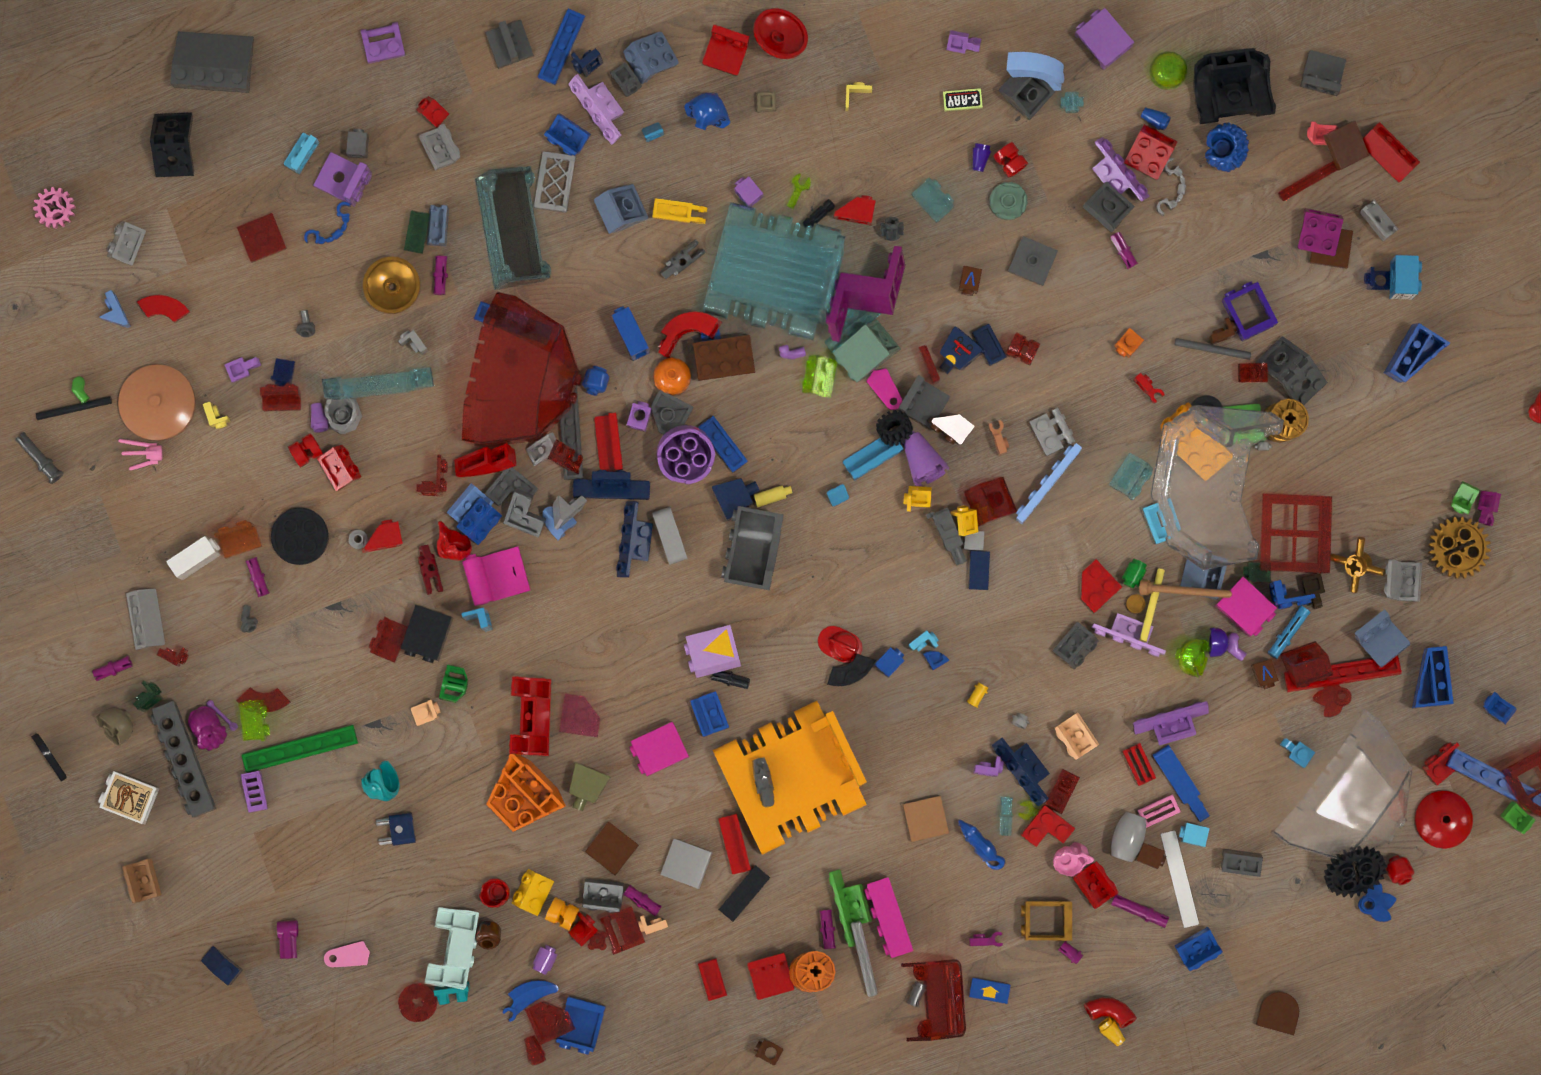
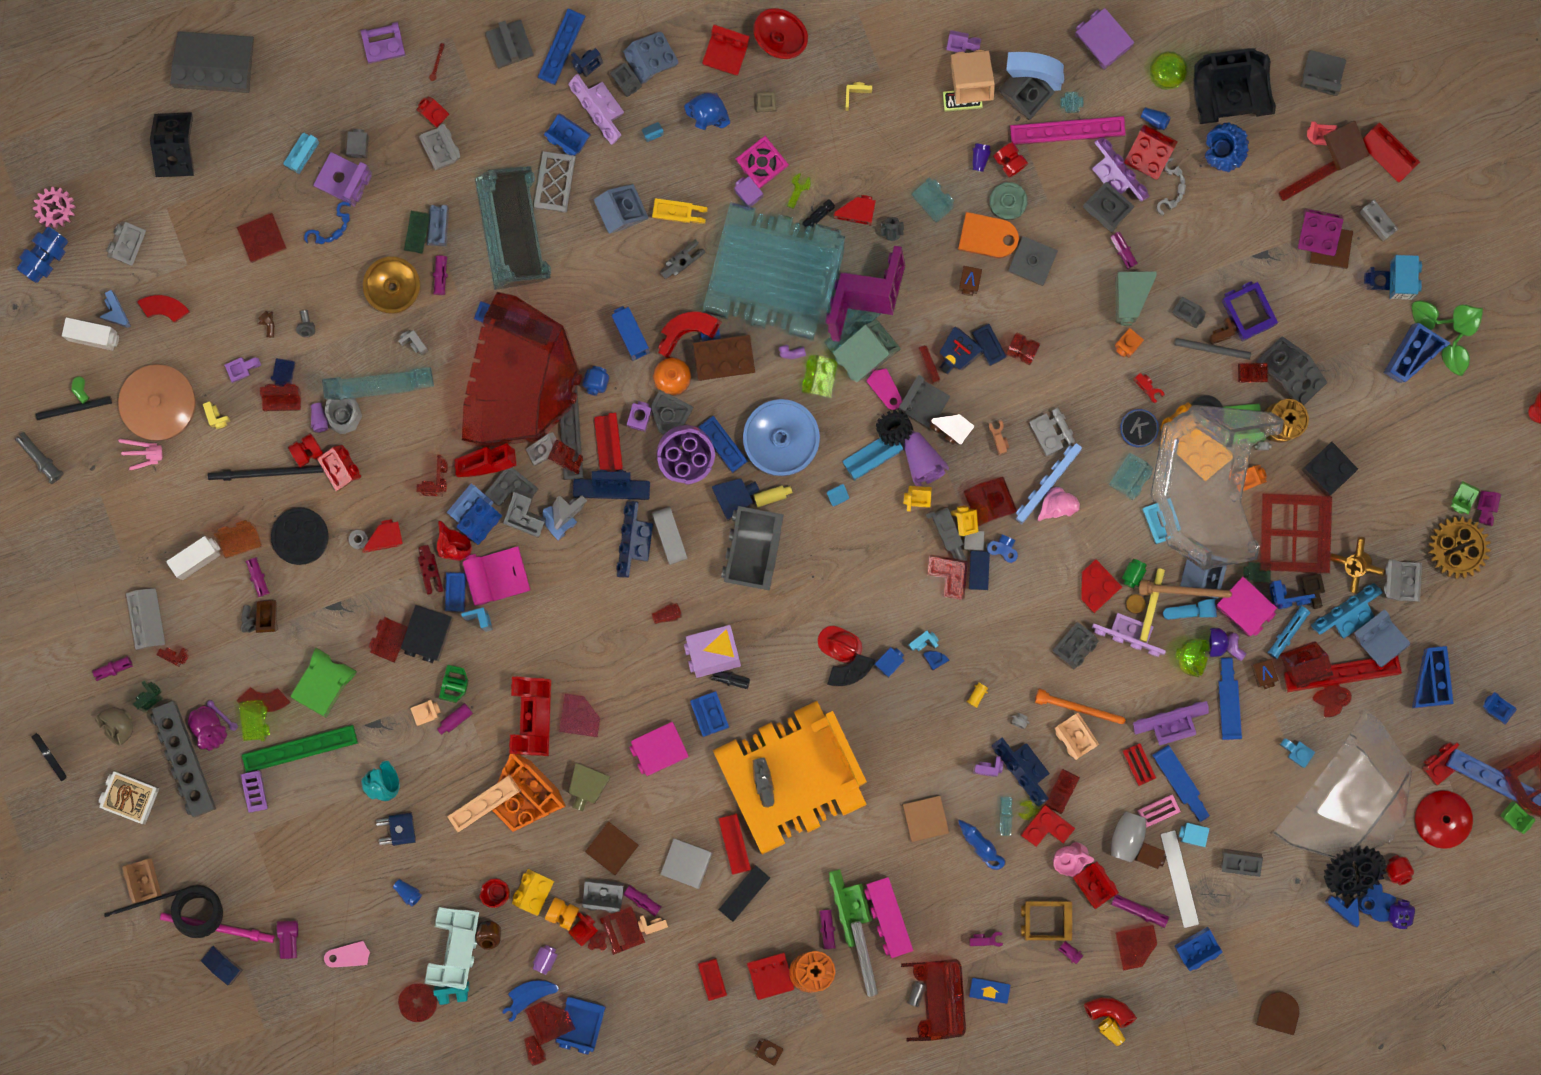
(50, 242): none -> blue piece
(90, 334): none -> white brick
(142, 903): none -> black piece
(188, 894): none -> black tyre
(228, 475): none -> black bar
(254, 935): none -> dark pink bar
(266, 616): none -> reddish brown slope
(267, 319): none -> reddish brown plate
(322, 683): none -> bright green piece
(407, 892): none -> blue cone
(432, 77): none -> clear red hinge
(455, 592): none -> blue tile
(455, 719): none -> magenta cylinder
(484, 803): none -> light nougat tile
(667, 614): none -> clear red cone
(762, 162): none -> dark pink piece
(781, 437): none -> medium blue dish
(954, 573): none -> clear red plate
(972, 77): none -> light nougat slope
(985, 236): none -> orange tile
(1003, 547): none -> blue piece
(1043, 697): none -> orange piece
(1058, 503): none -> bright pink hair
(1067, 130): none -> dark pink tile
(1131, 294): none -> sand green slope
(1136, 946): none -> clear red plate
(1139, 428): none -> black tile
(1189, 312): none -> dark grey bracket
(1205, 609): none -> dark azure piece
(1229, 702): none -> blue piece
(1255, 476): none -> orange bracket
(1329, 469): none -> black brick
(1349, 913): none -> blue slope
(1350, 614): none -> dark azure bracket
(1401, 914): none -> dark purple head
(1466, 322): none -> bright green plant

